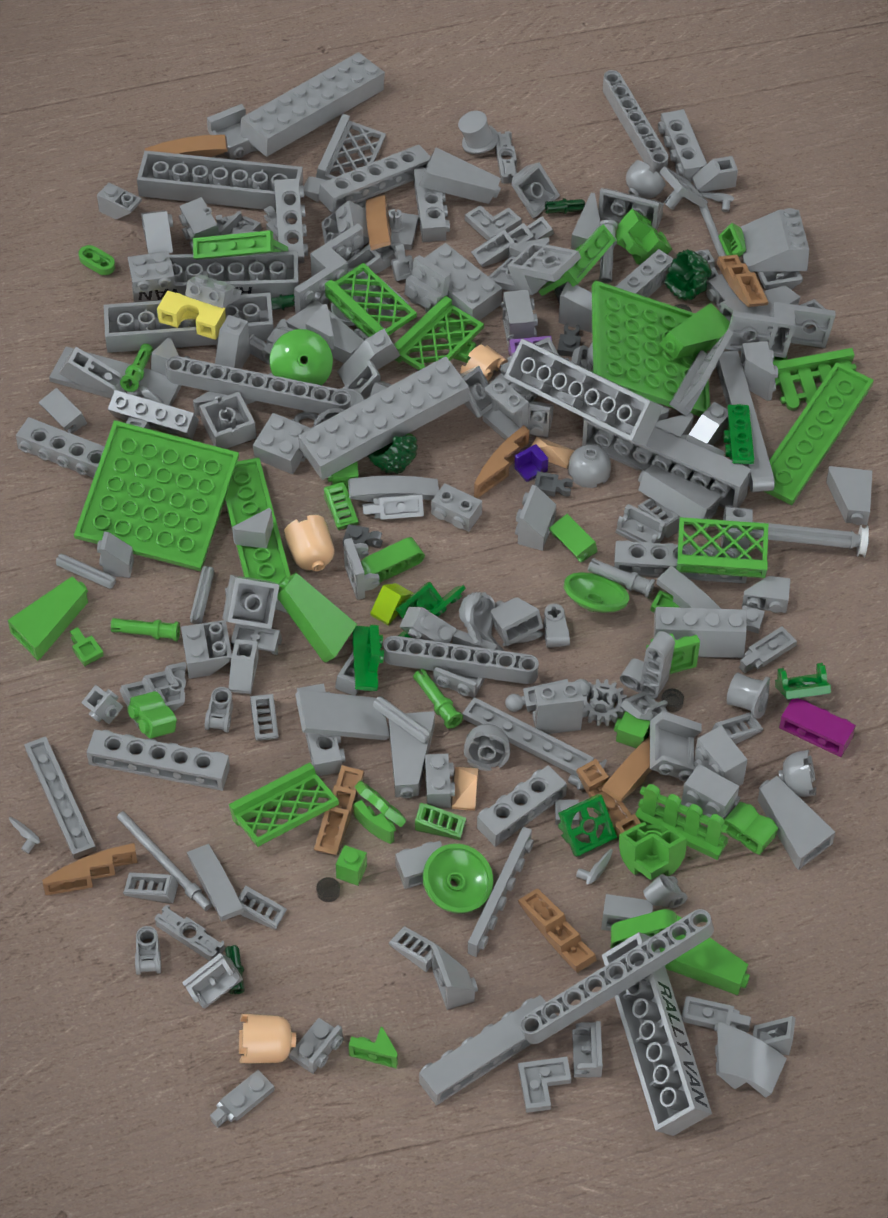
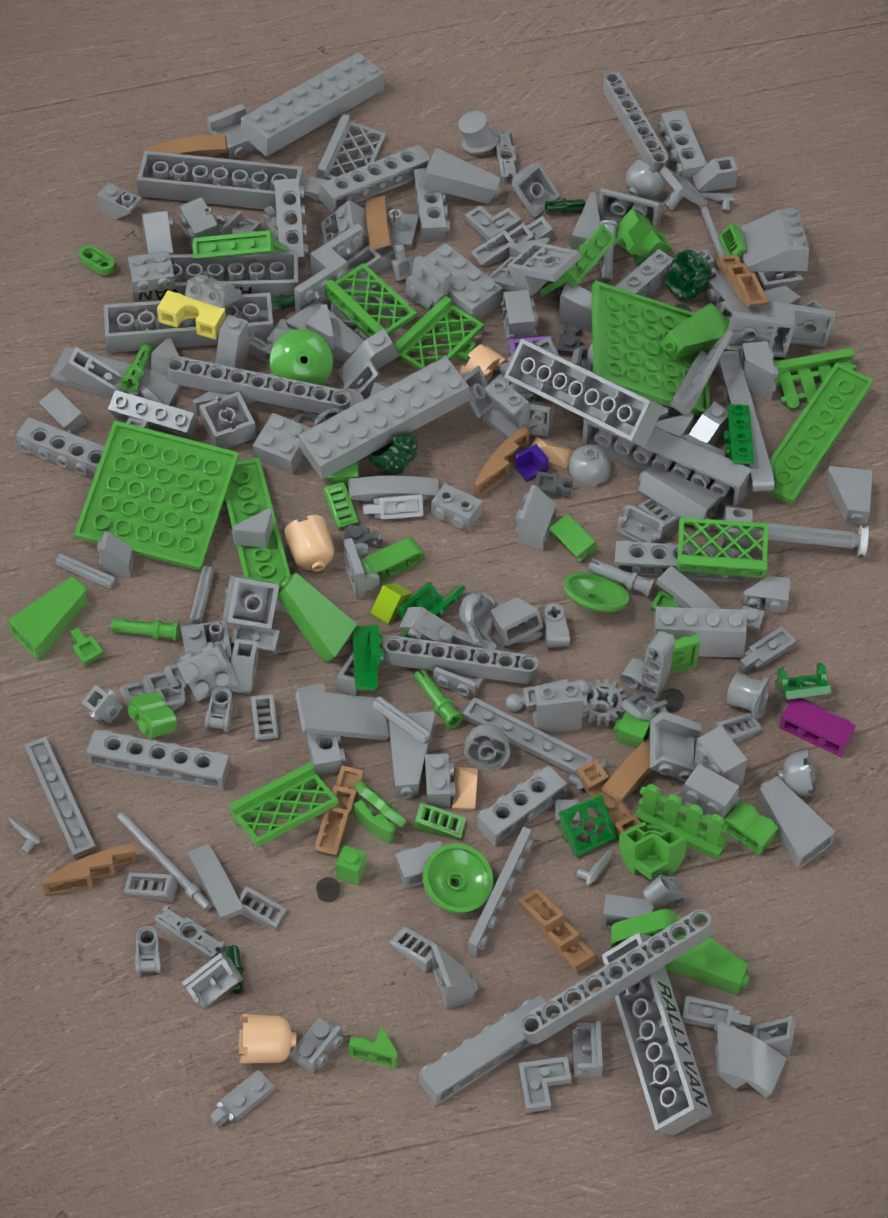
(207, 670): none -> light grey plate

